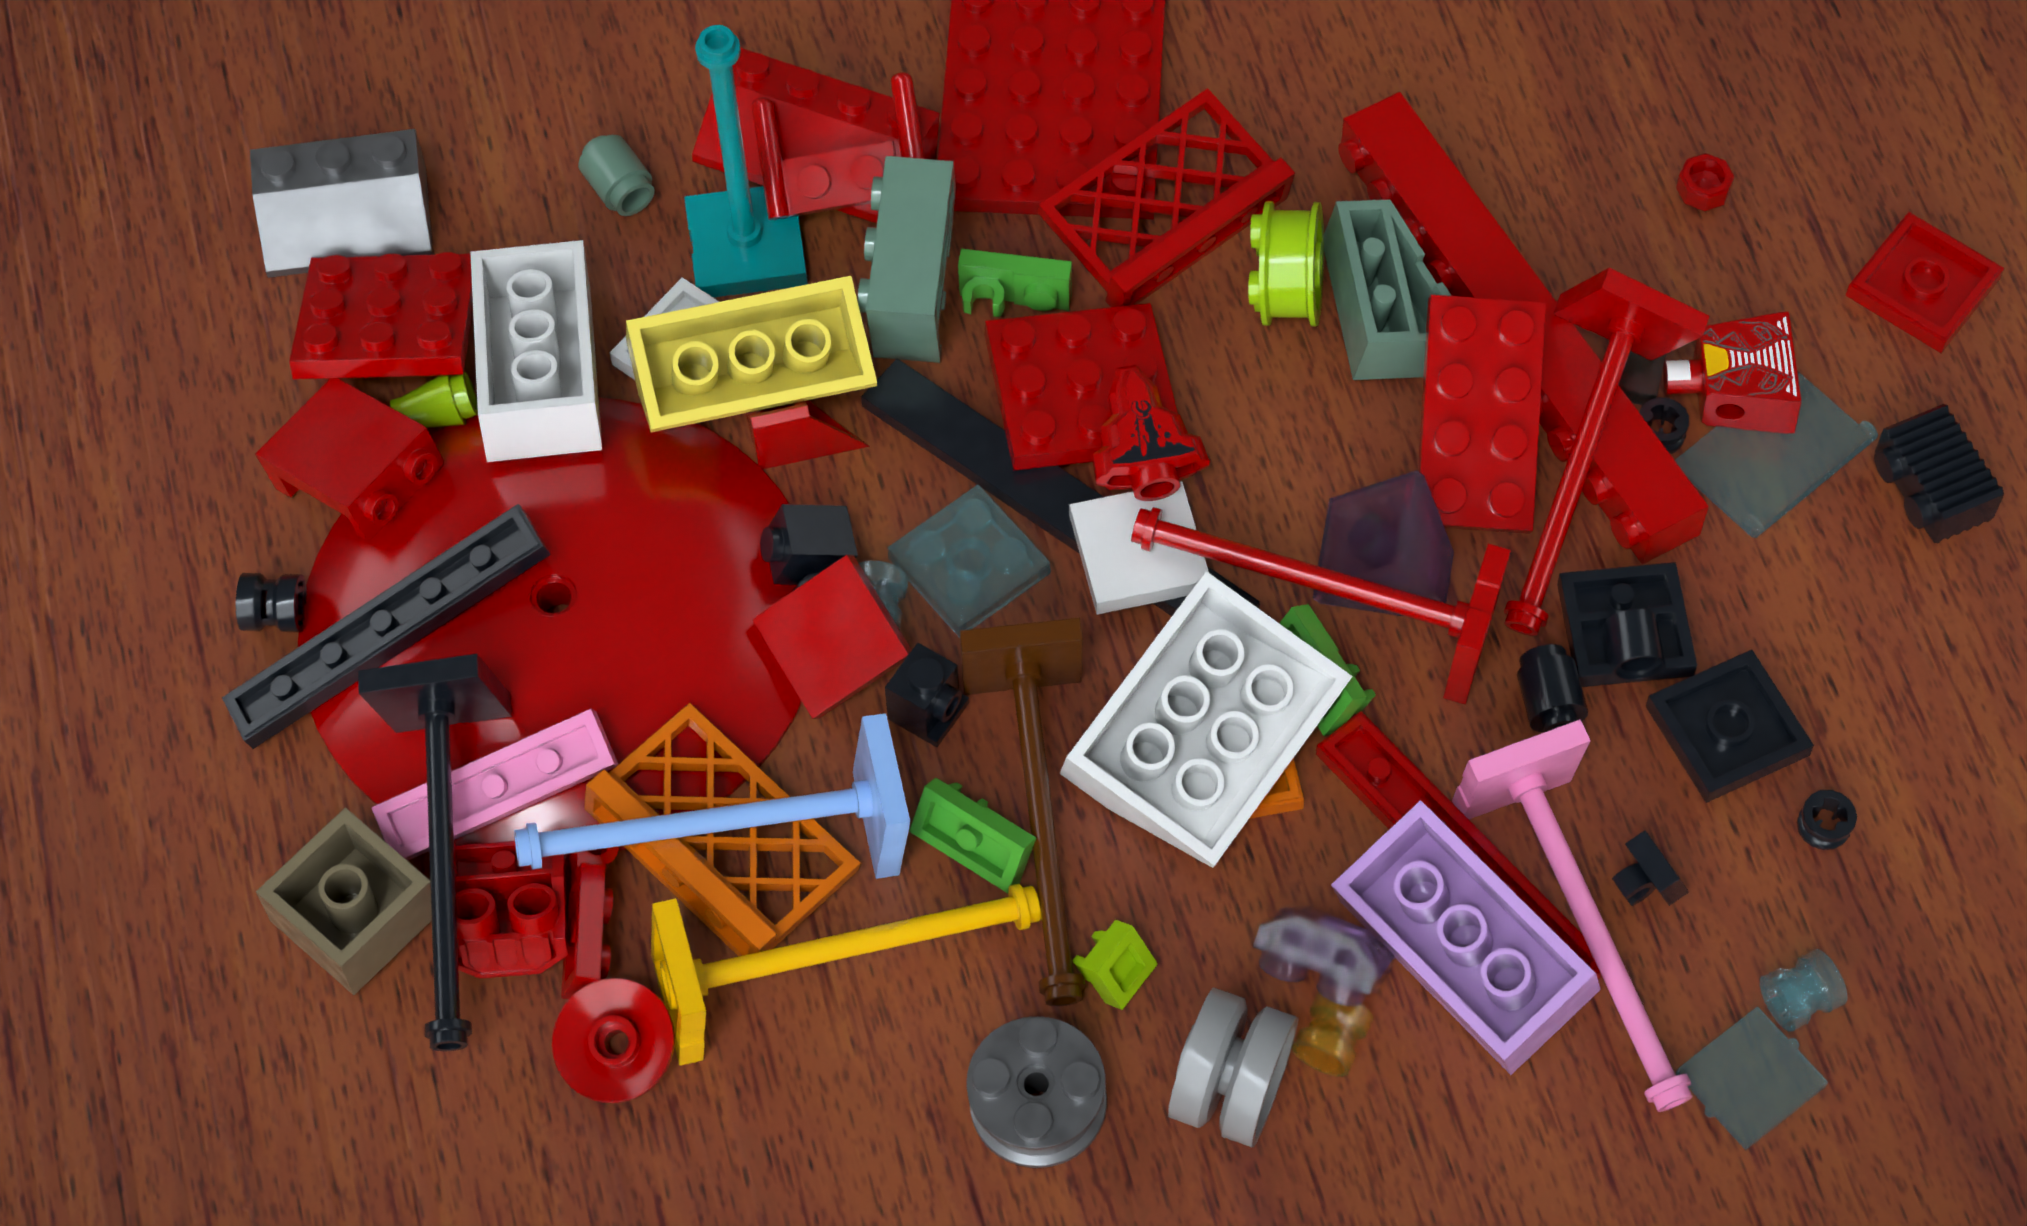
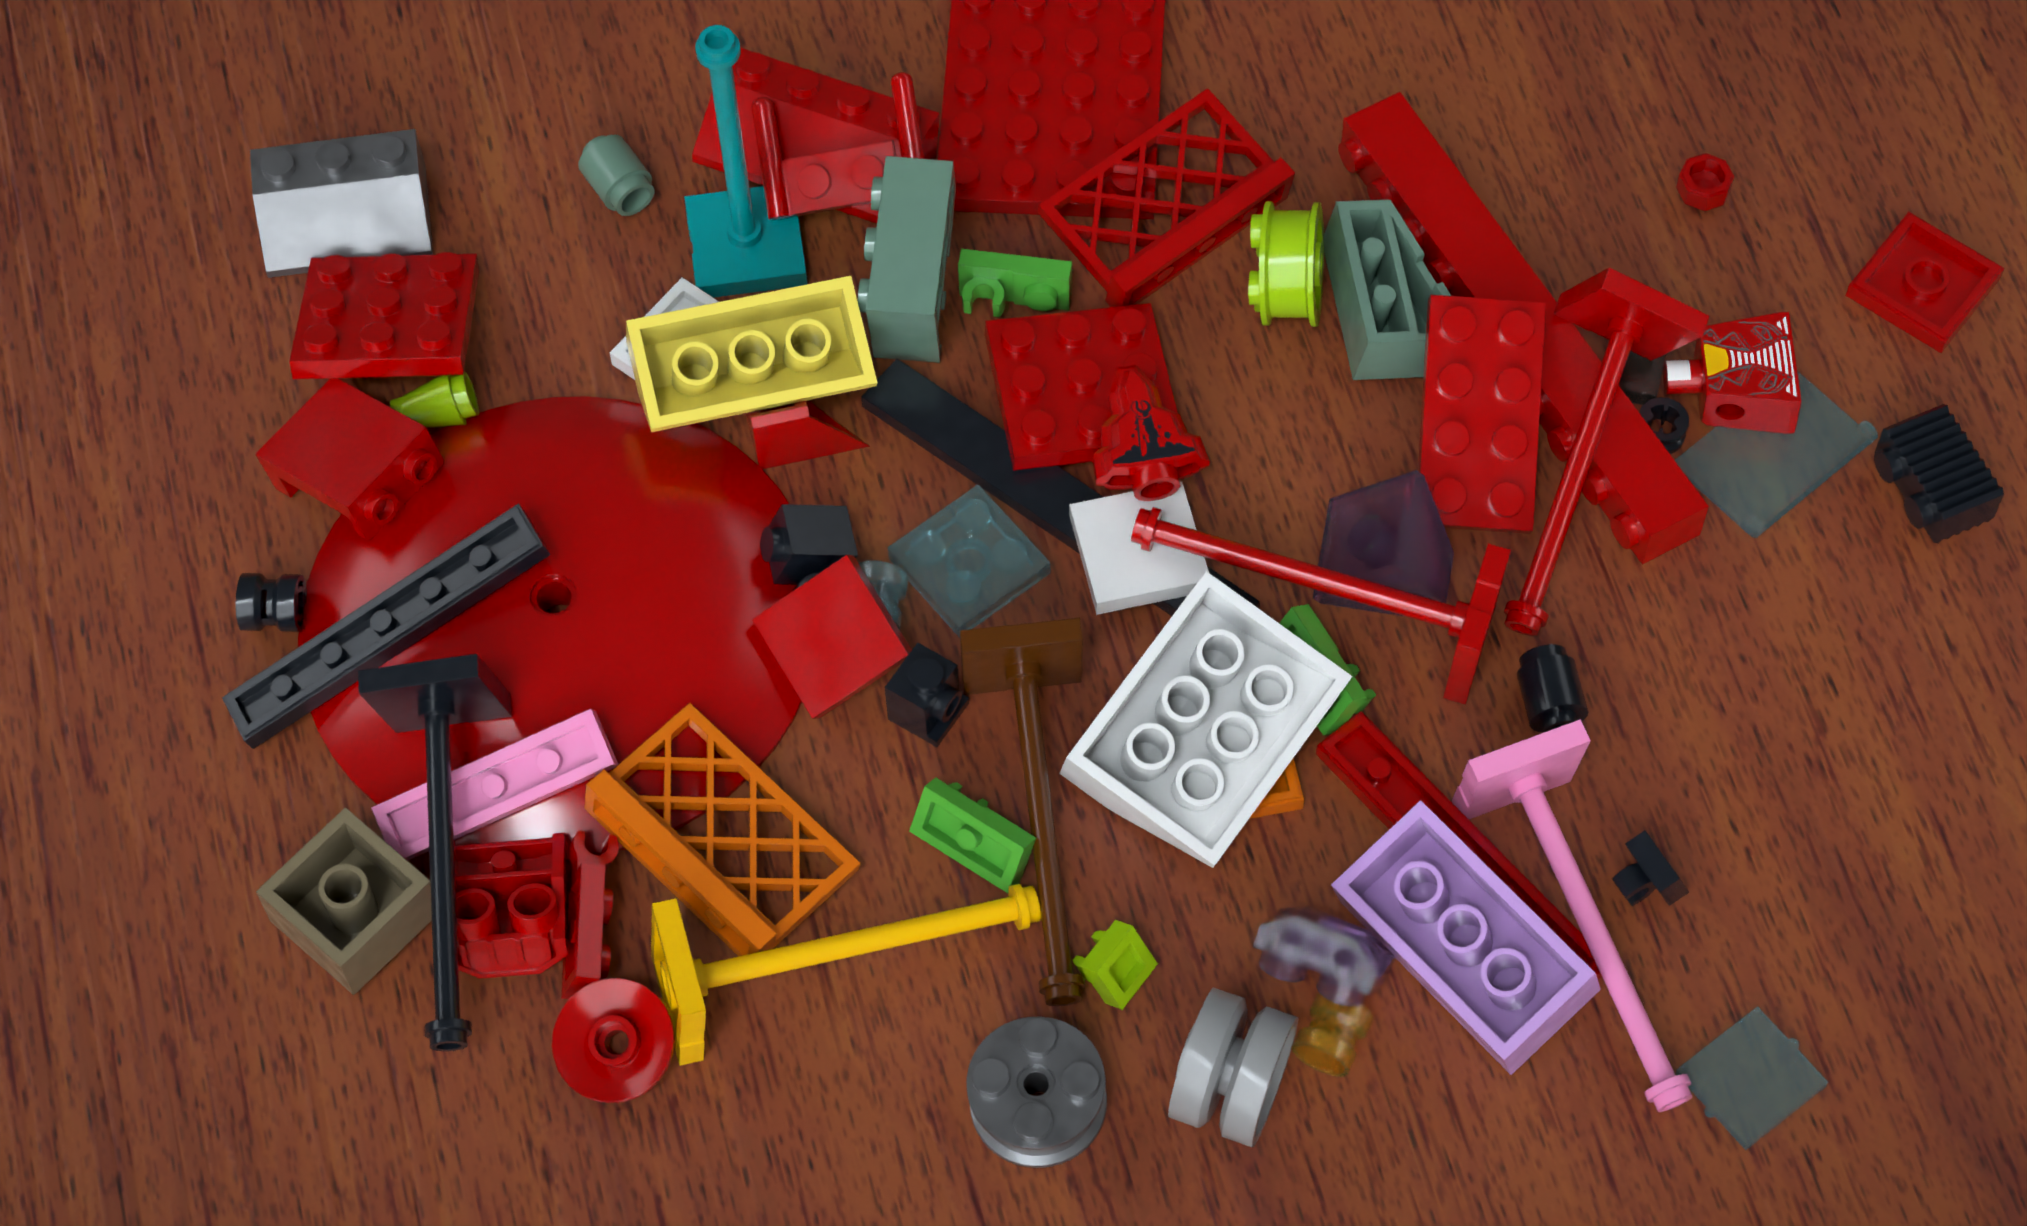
(535, 351): white brick -> none
(874, 796): light blue tile -> none
(1627, 624): black plate -> none
(1729, 726): black plate -> none
(1803, 990): clear light blue wheel -> none
(1811, 830): black bush -> none

